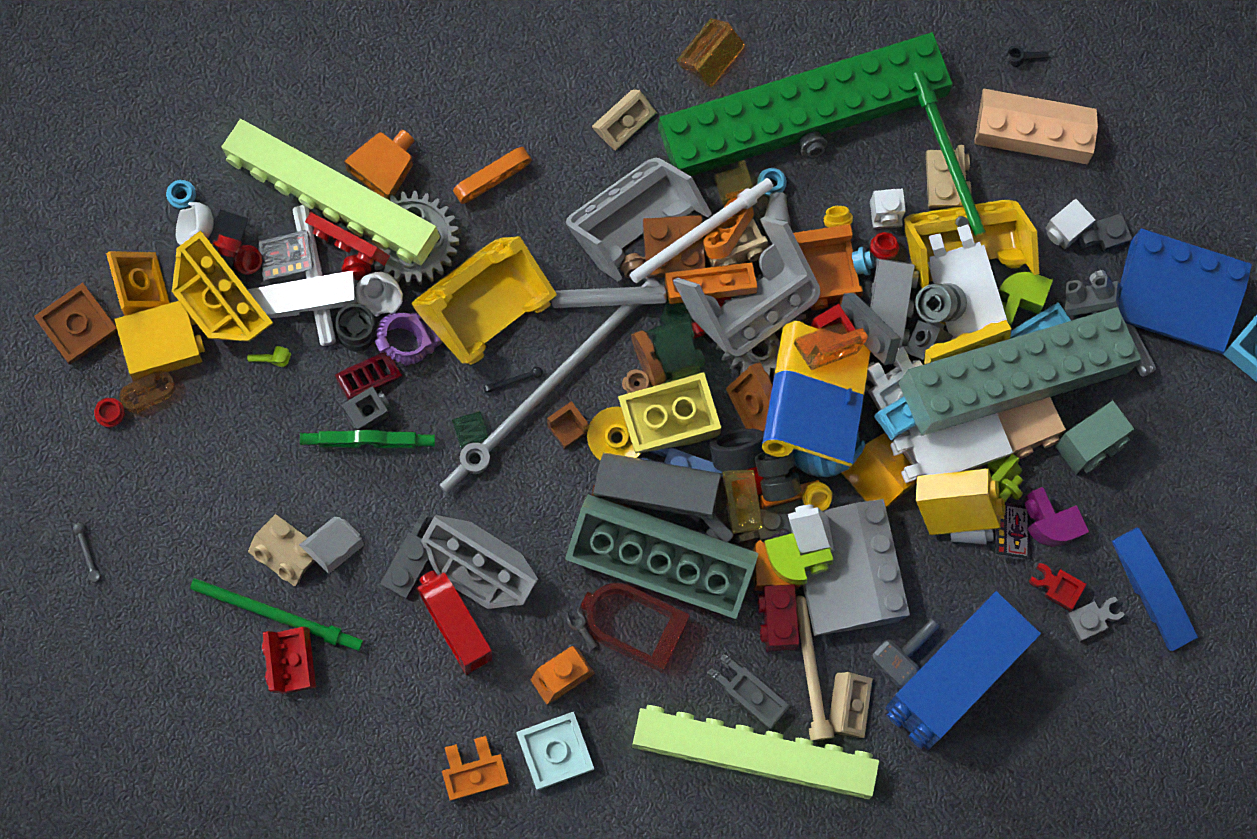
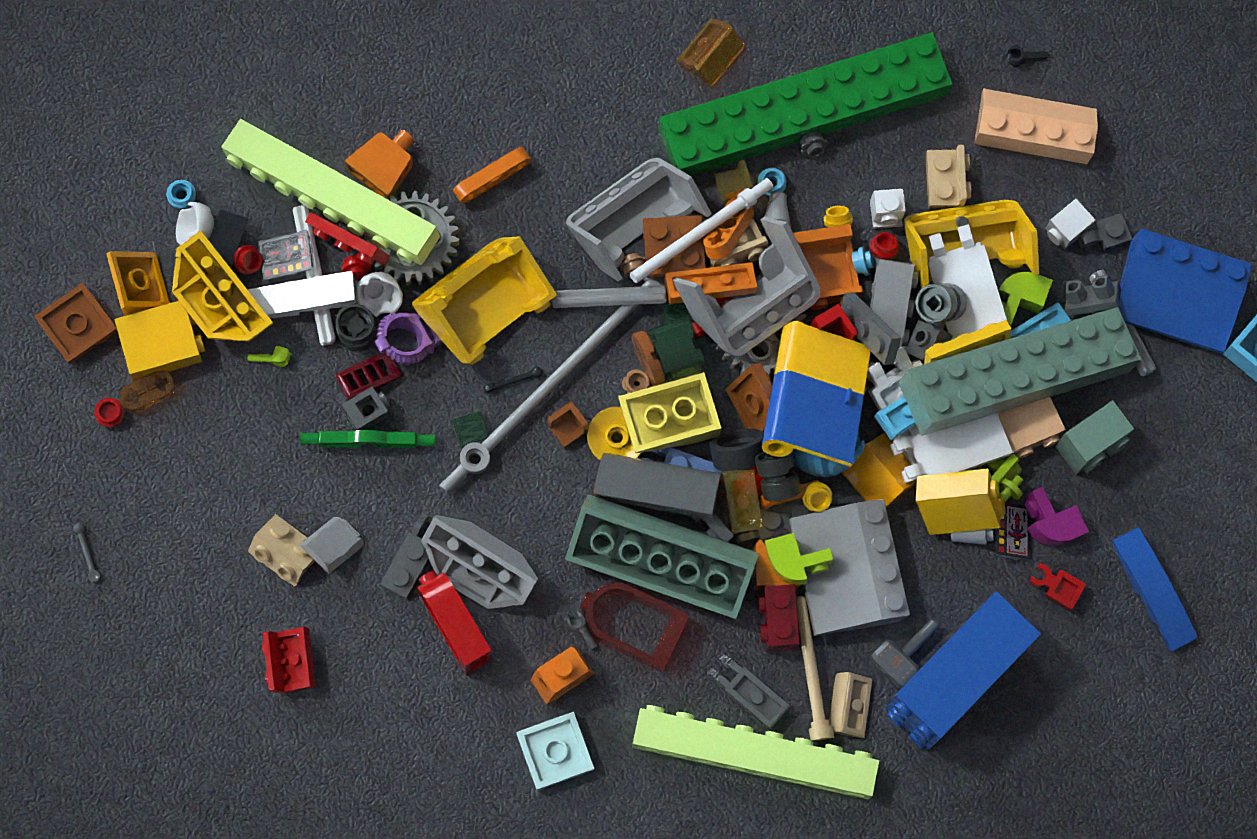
(227, 246): red plate -> none
(330, 634): green bar -> none
(473, 776): orange plate -> none
(624, 119): tan slope -> none
(811, 529): white slope -> none
(829, 345): clear orange panel -> none
(928, 101): green bar -> none
(1091, 620): light grey plate -> none

